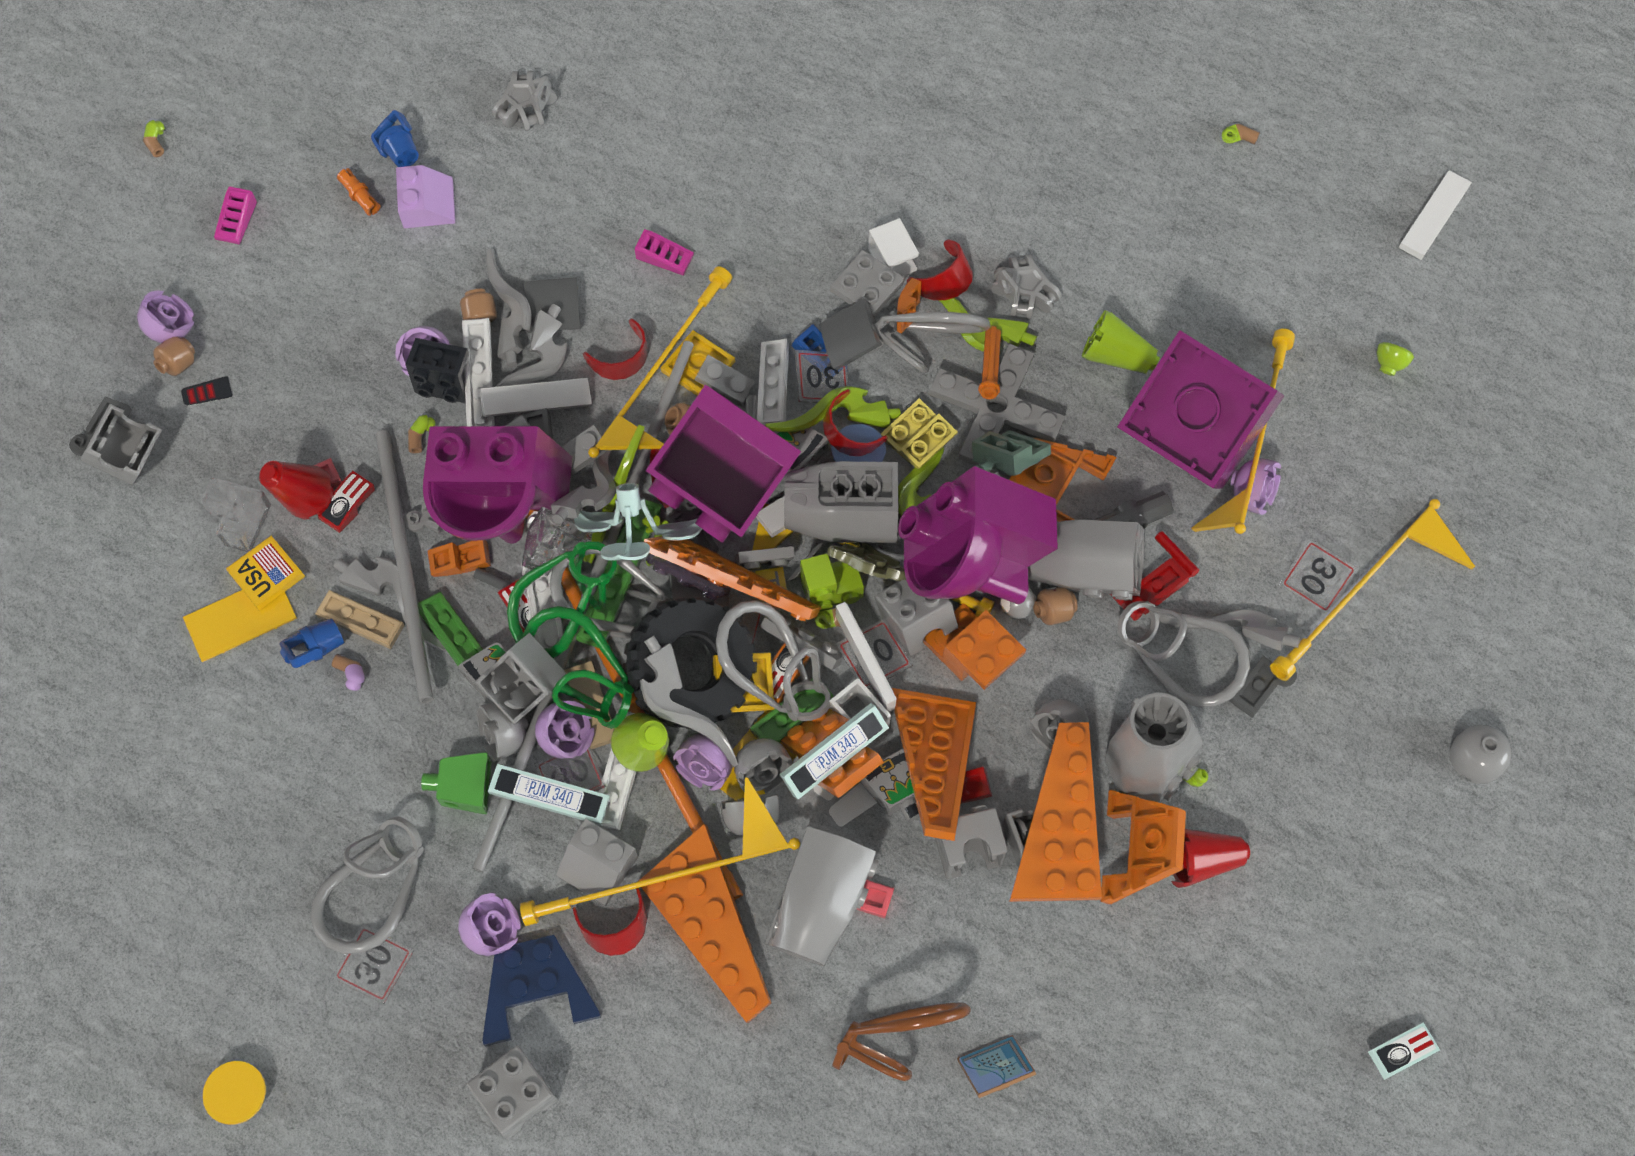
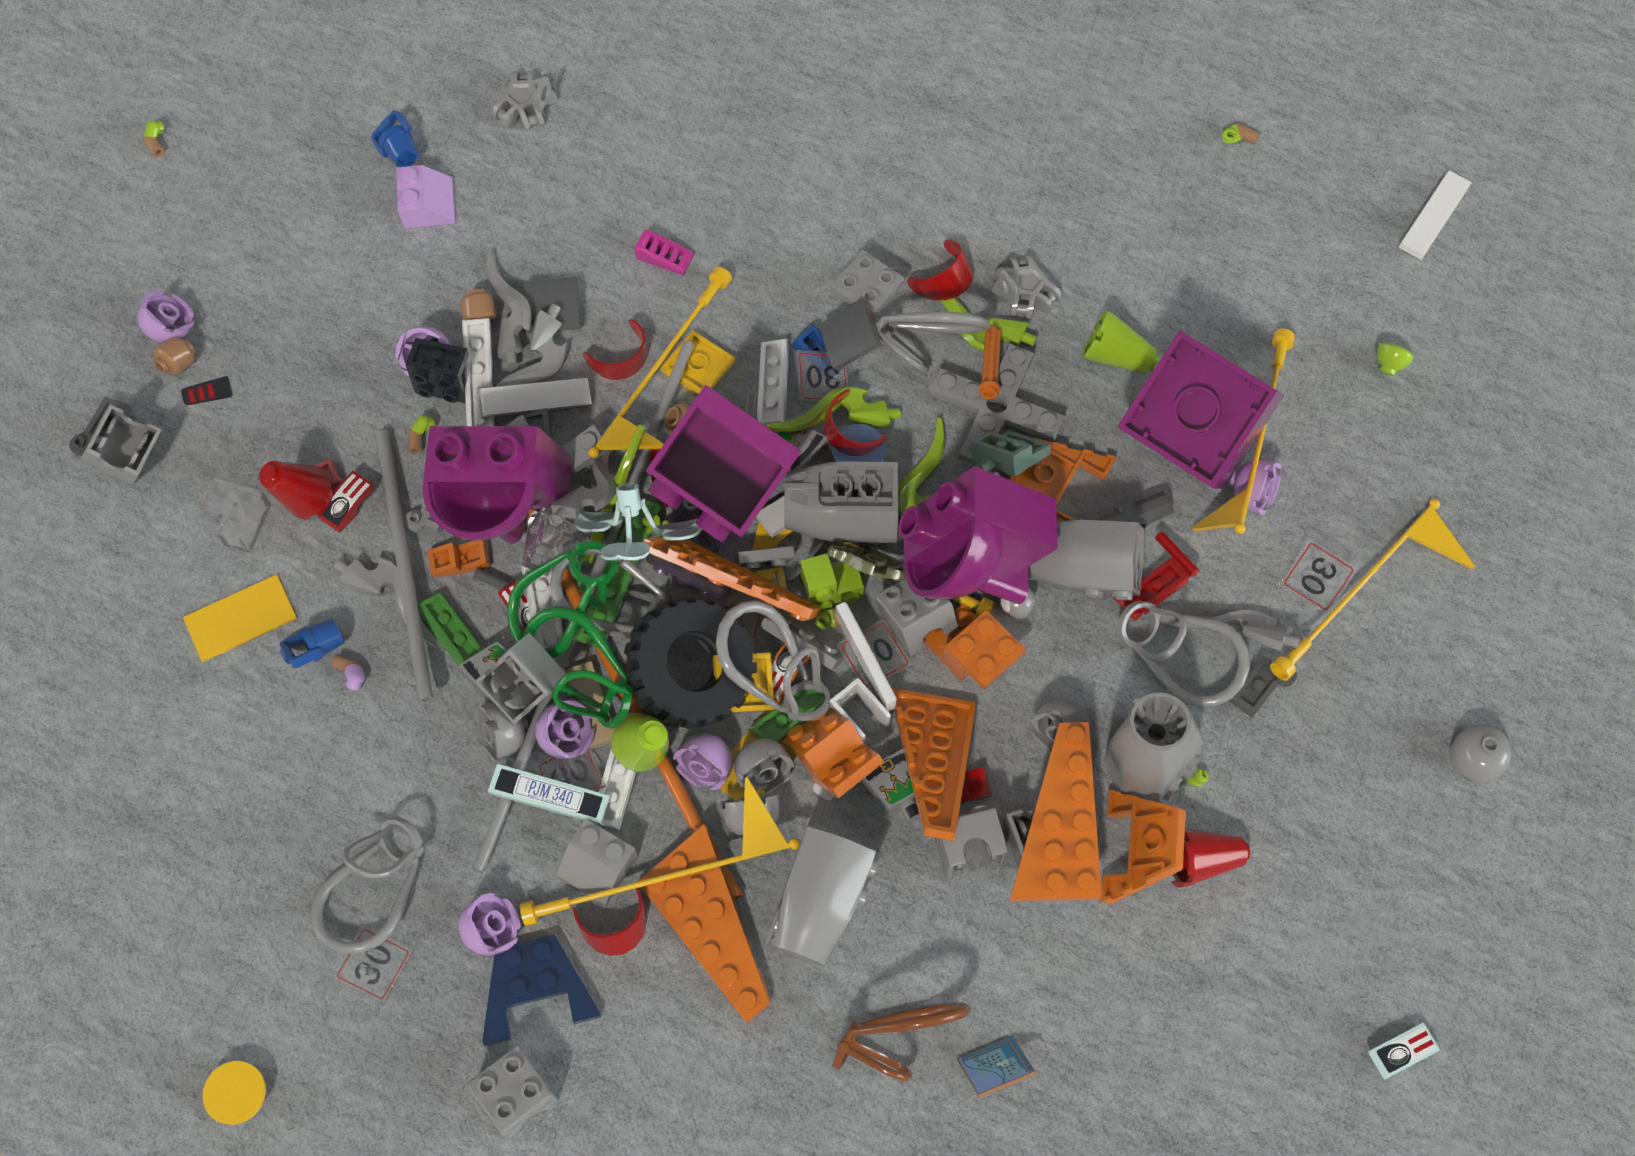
(235, 199): dark pink slope -> none
(265, 572): yellow tile -> none
(358, 192): orange pin -> none
(360, 619): tan tile -> none
(461, 782): bright green torso -> none
(658, 697): light grey piece -> none
(724, 380): light grey plate -> none
(834, 751): tile -> none
(851, 805): white sticker -> none
(877, 899): coral tile -> none
(893, 247): white piece -> none
(908, 301): orange slope -> none
(918, 434): light yellow slope -> none
(1055, 605): medium nougat head -> none

